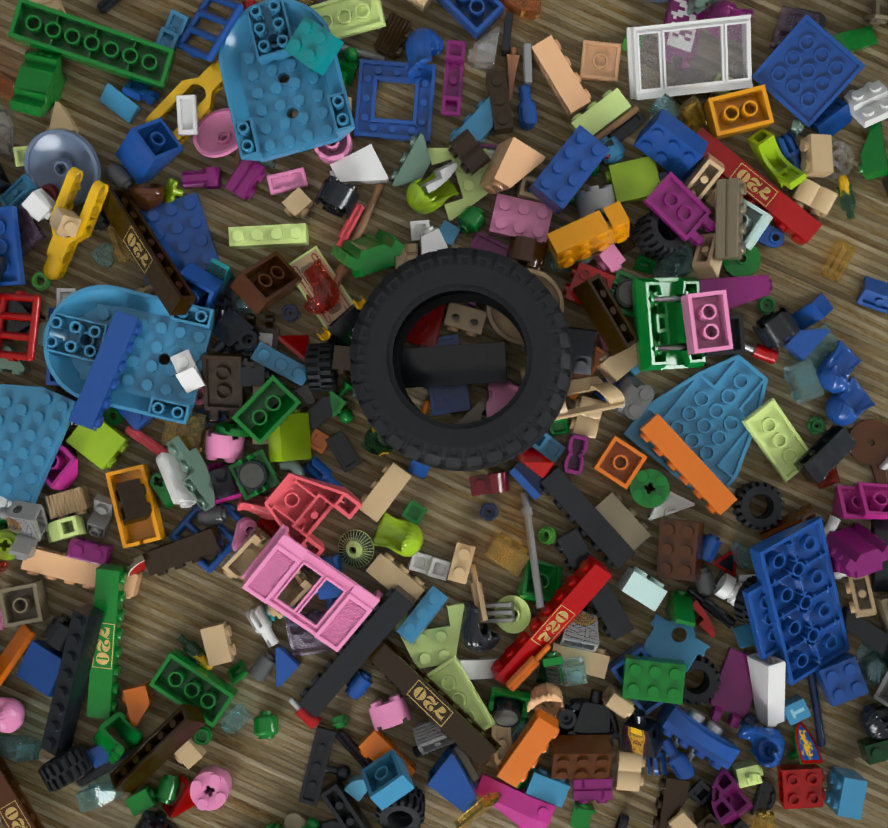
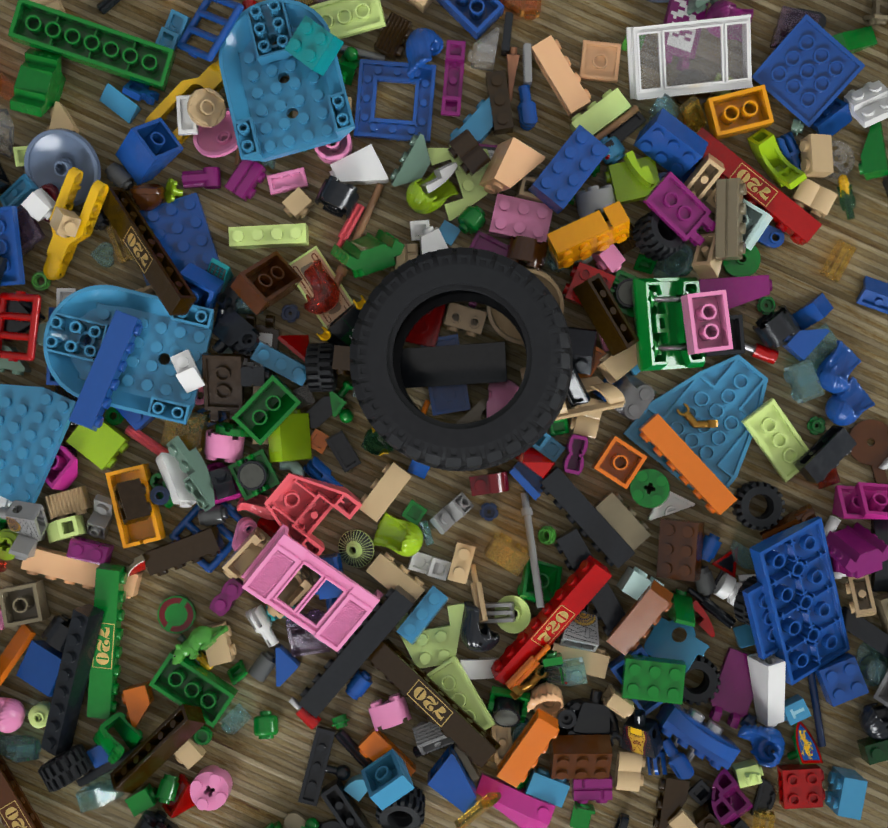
(38, 714): none -> yellowish green head
(155, 490): none -> dark blue plate
(176, 614): none -> green tile
(199, 639): none -> bright green animal
(206, 107): none -> tan tile
(226, 599): none -> magenta brick
(426, 533): none -> clear light blue tile
(451, 513): none -> light grey slope
(519, 690): none -> pearl gold arm
(577, 393): none -> tile
(640, 617): none -> brick
(642, 174): none -> lime slope
(697, 423): none -> pearl gold arm

